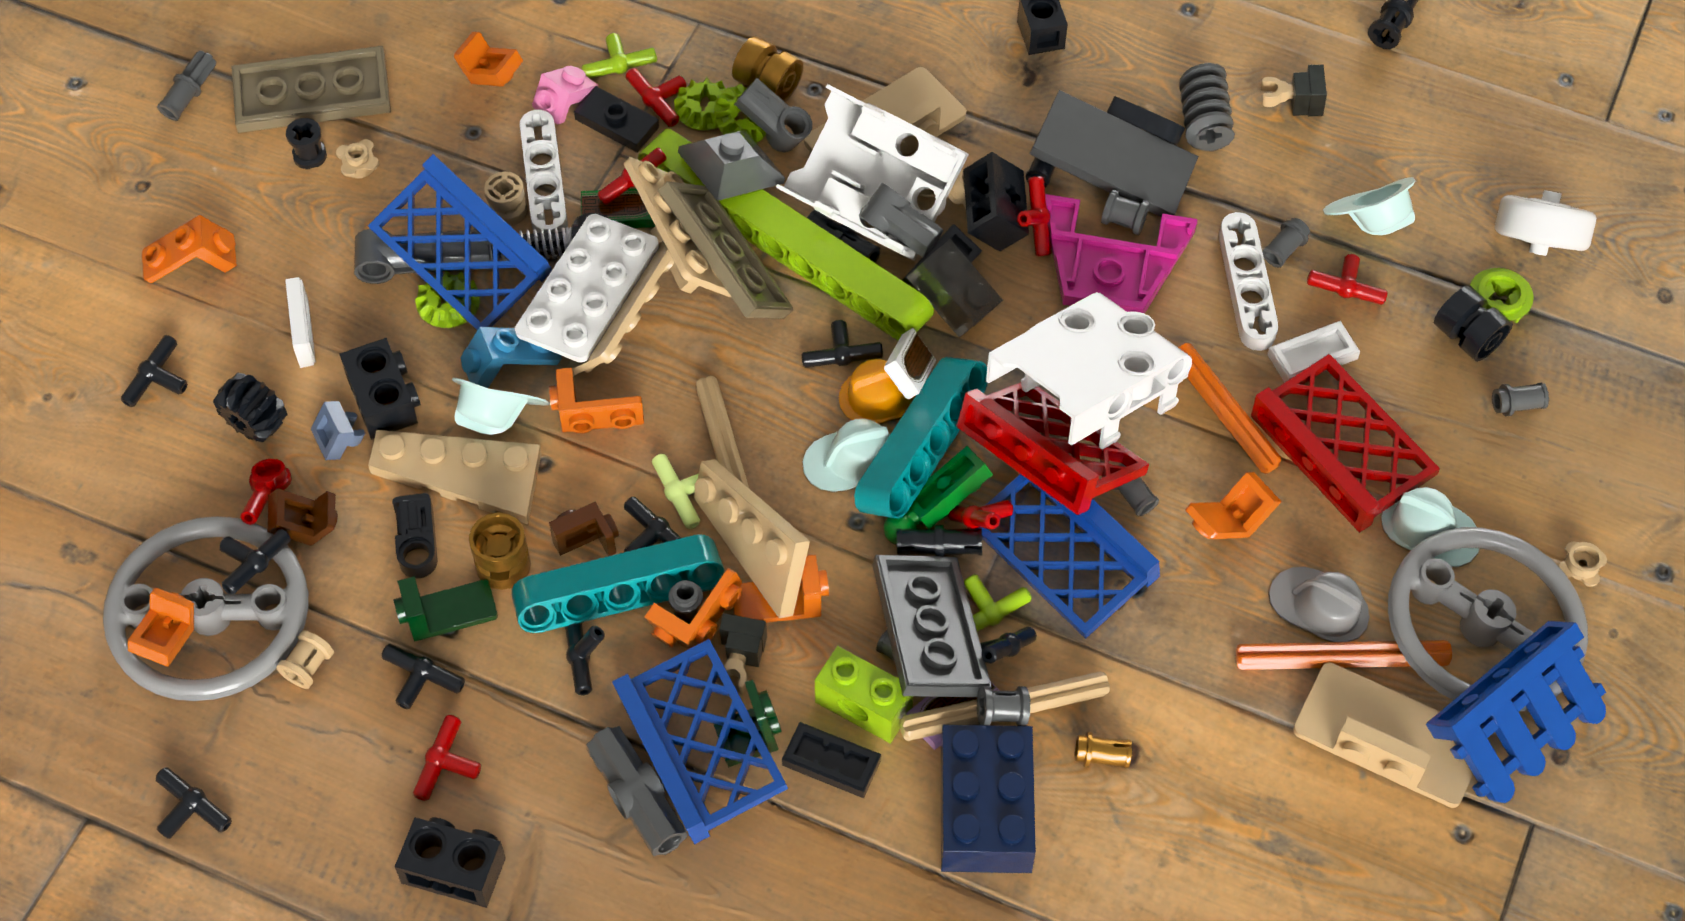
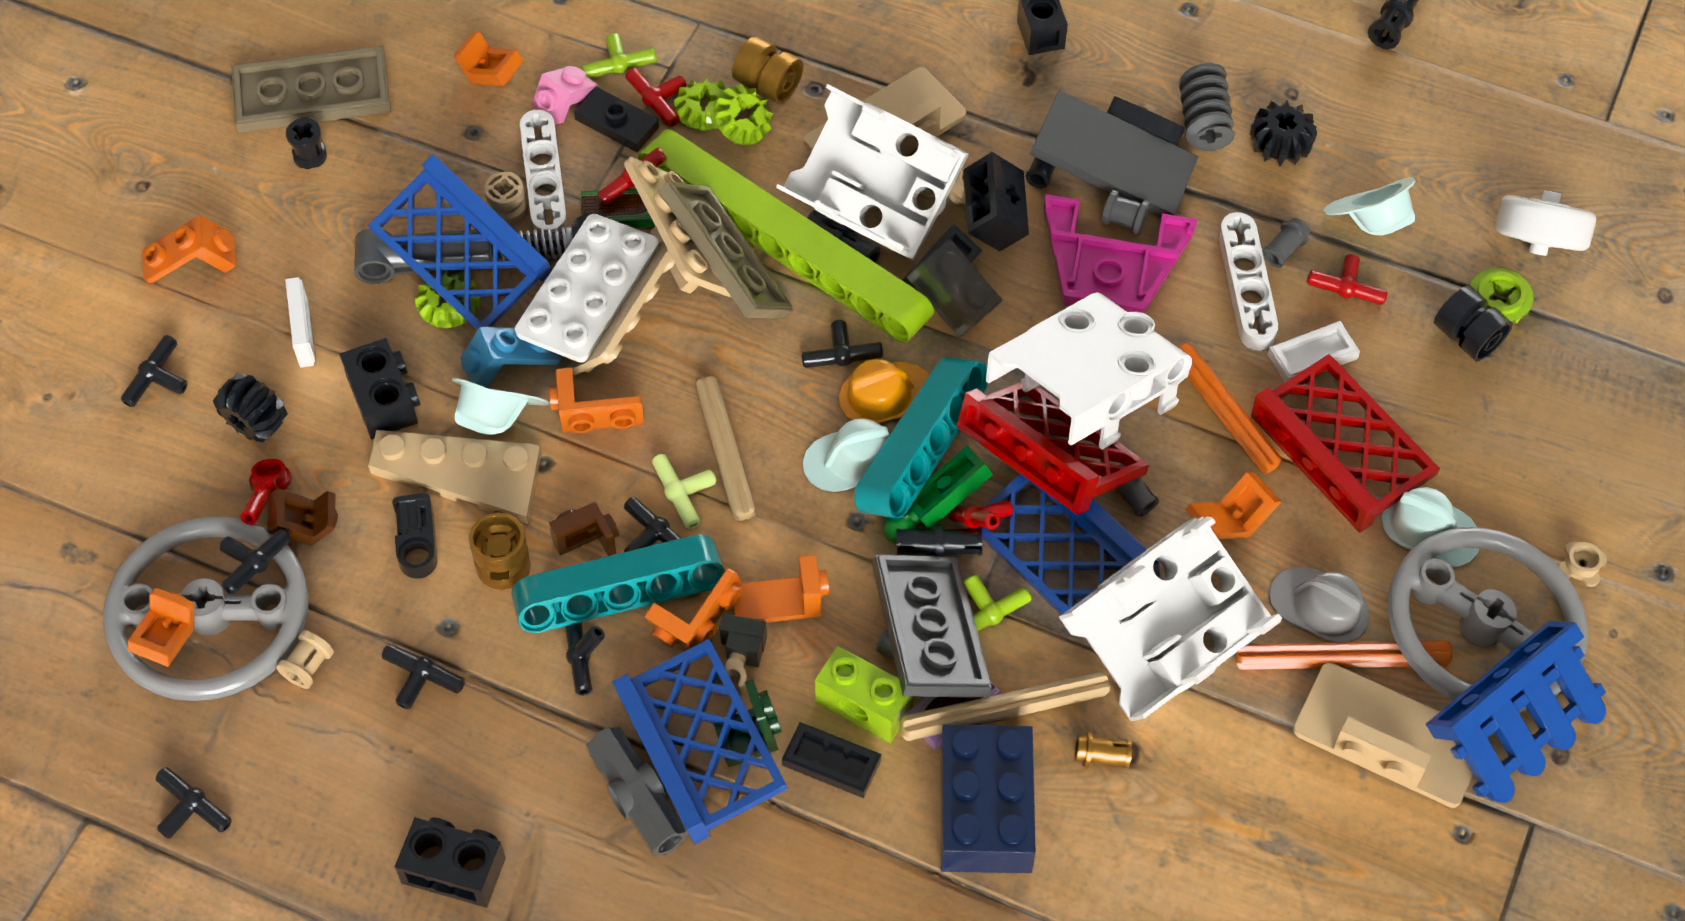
(187, 85): dark grey axle -> none
(334, 430): sand blue tile -> none
(354, 166): tan plate -> none
(440, 758): red piece -> none
(445, 609): dark green bracket -> none
(686, 600): dark grey pin -> none
(731, 165): dark grey slope -> none
(756, 534): tan wing -> none
(773, 114): dark grey piece -> none
(893, 216): dark grey piece -> none
(910, 364): tile -> none
(1003, 706): dark grey bush -> none
(1007, 645): black piece -> none
(1037, 217): red piece -> none
(1155, 628): none -> white piece
(1283, 132): none -> black gear
(1306, 91): pearl dark grey piece -> none
(1519, 398): dark grey pin -> none

